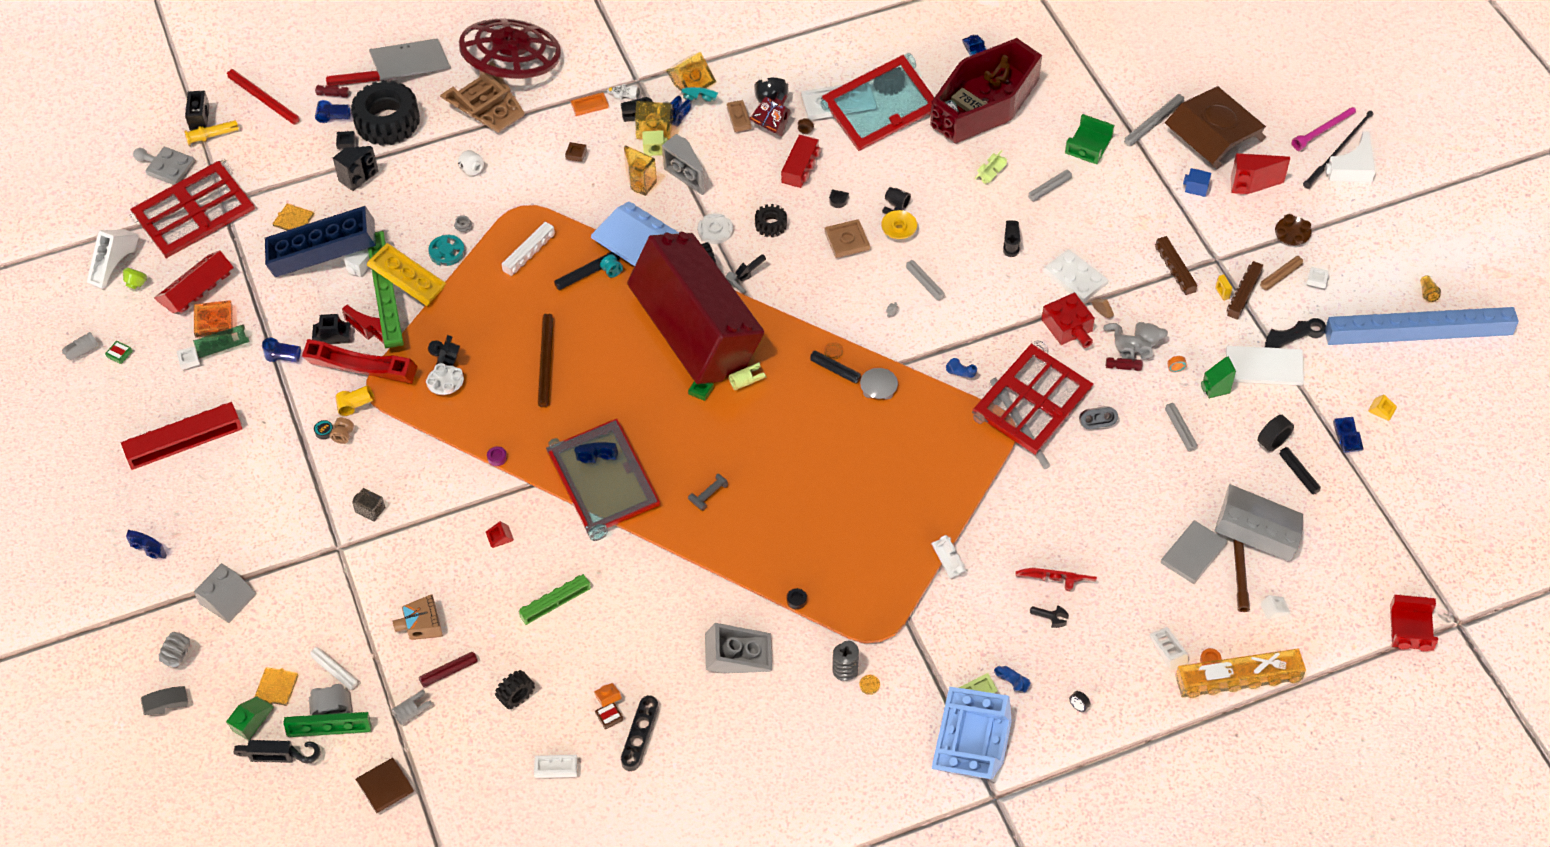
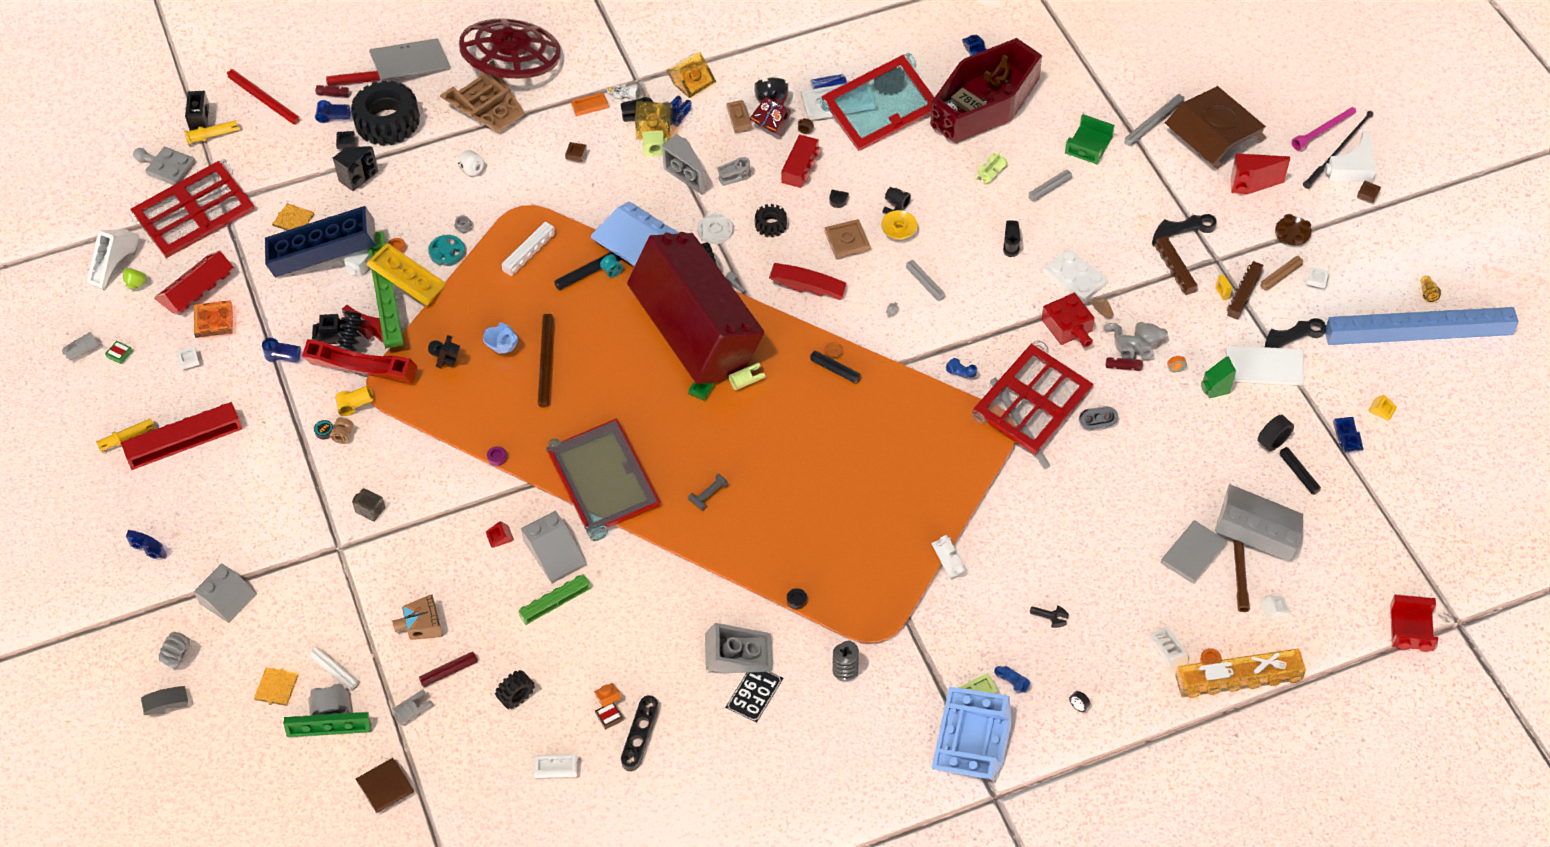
(125, 434): none -> yellow pin
(220, 341): clear green plate -> none
(249, 717): green slope -> none
(275, 751): black piece -> none
(350, 330): none -> black piece
(398, 243): none -> orange tile
(444, 379): white dish -> none
(500, 338): none -> light blue hair
(553, 546): none -> light grey slope
(590, 451): clear blue slope -> none
(640, 170): clear yellow slope -> none
(692, 93): teal slope -> none
(734, 172): none -> light grey piece
(744, 271): black bar -> none
(754, 694): none -> black sticker
(806, 279): none -> red slope
(828, 81): none -> clear blue plate
(869, 684): clear yellow piece -> none
(878, 383): light grey dish -> none
(1055, 575): red piece -> none
(1181, 427): light grey axle -> none
(1194, 222): none -> black piece
(1197, 182): blue brick -> none
(1369, 191): none -> reddish brown plate

